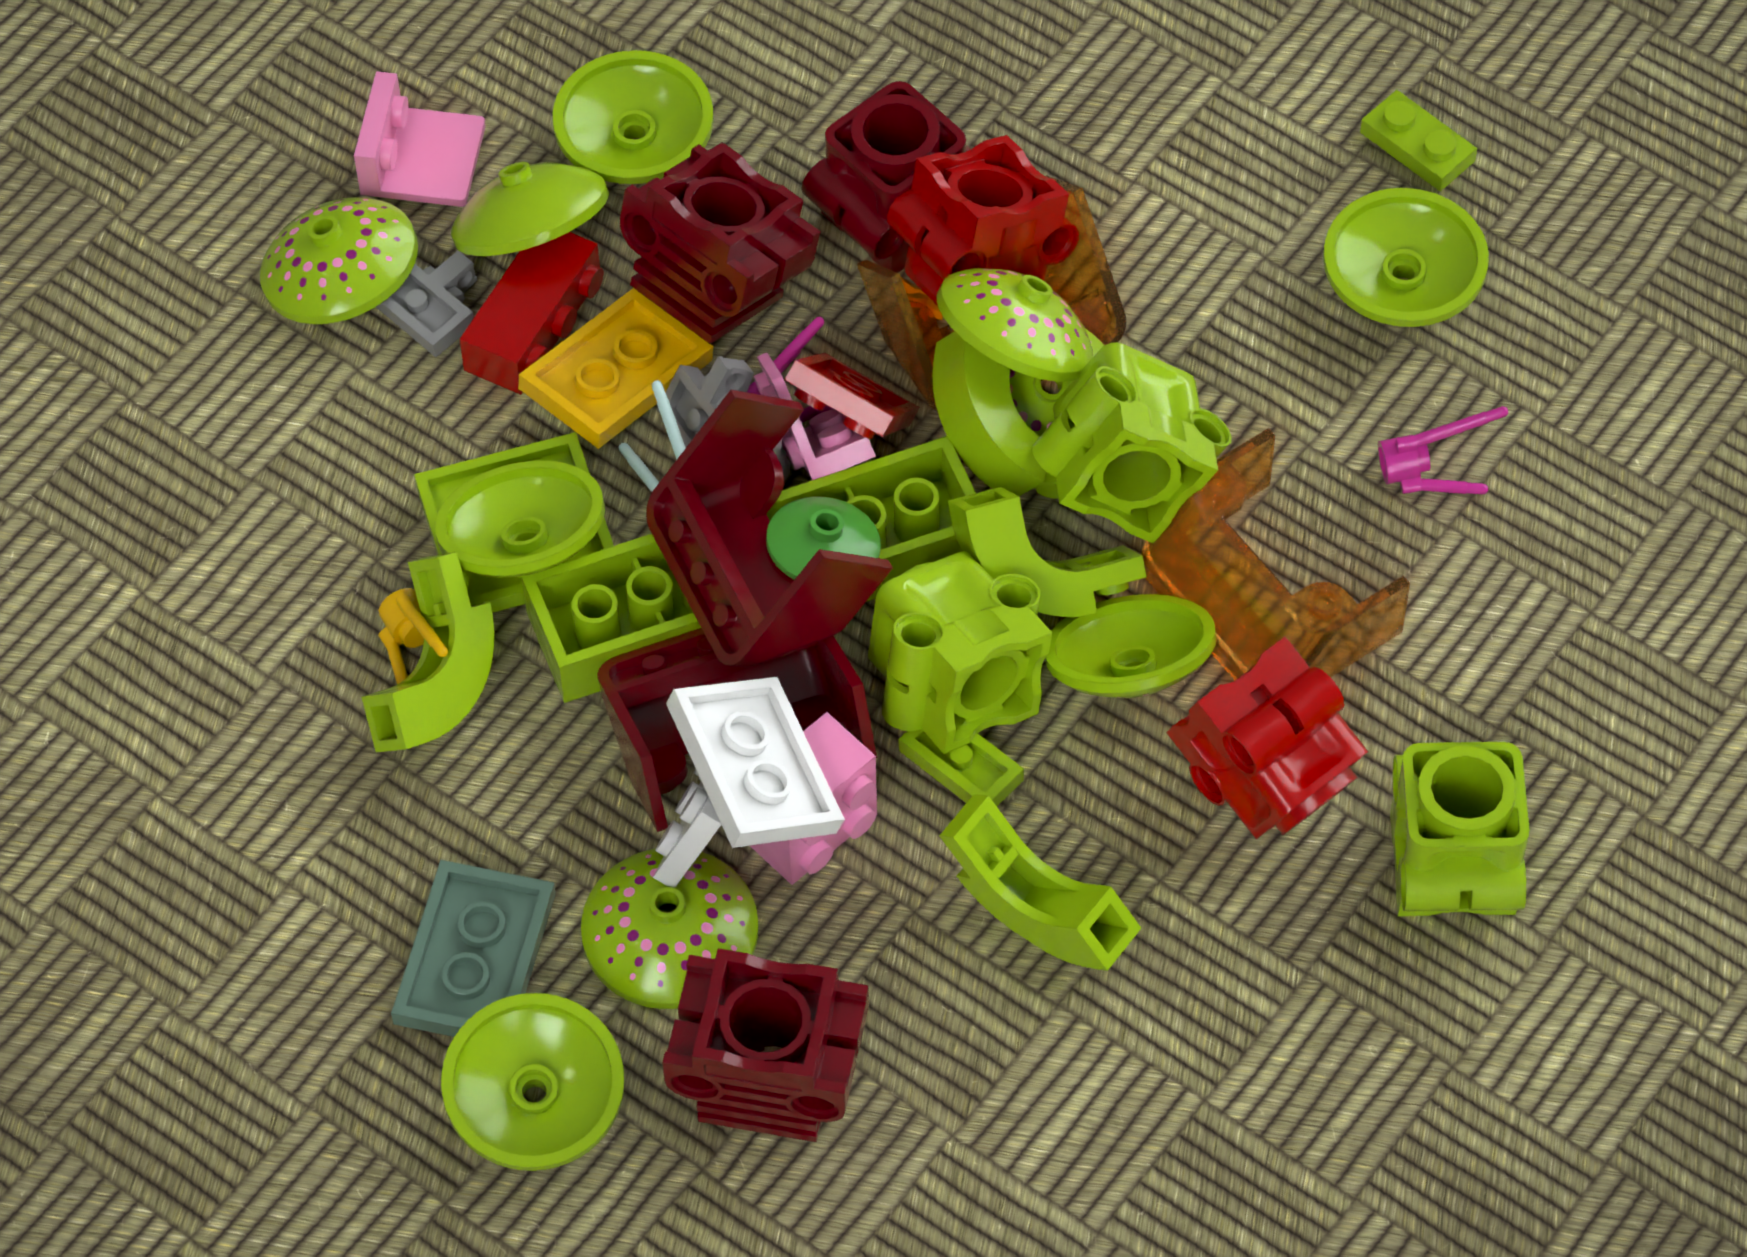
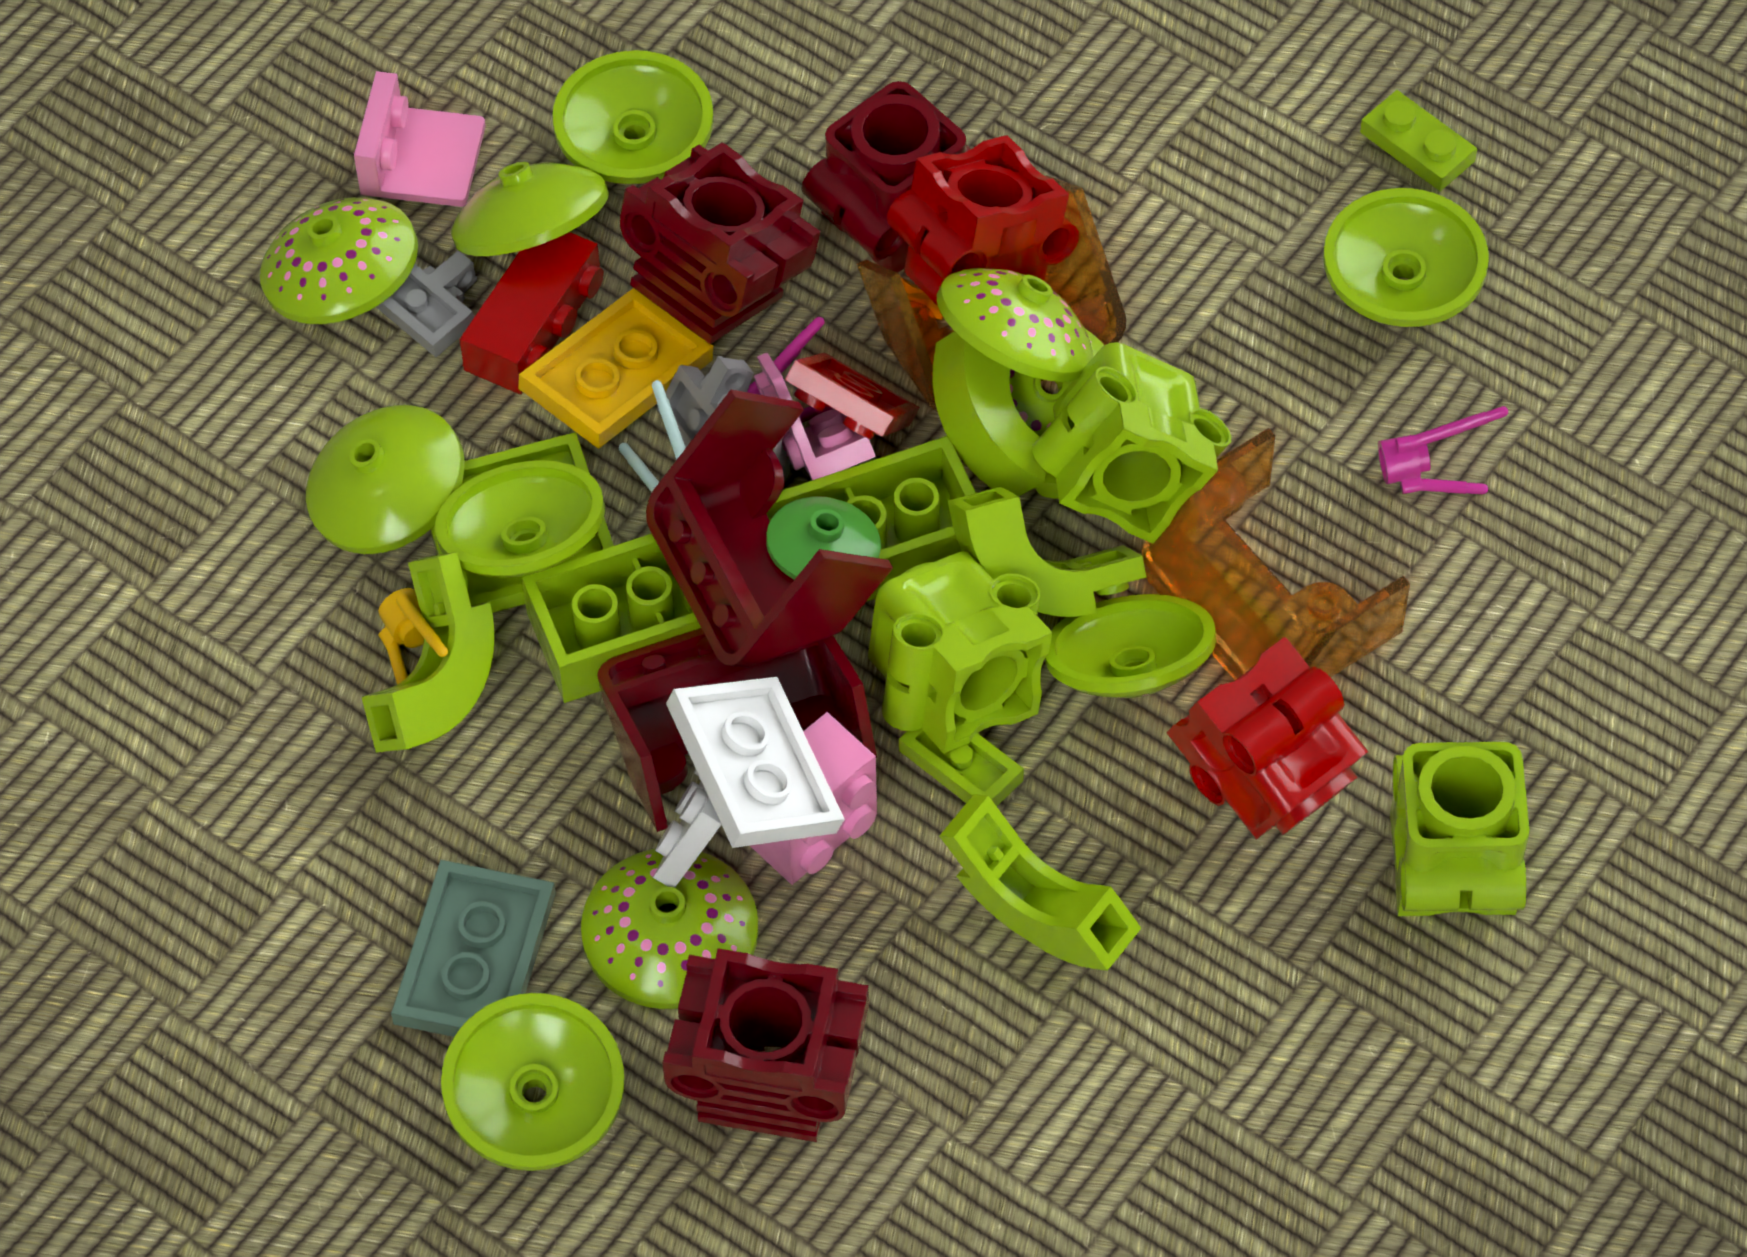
(384, 479): none -> lime dish

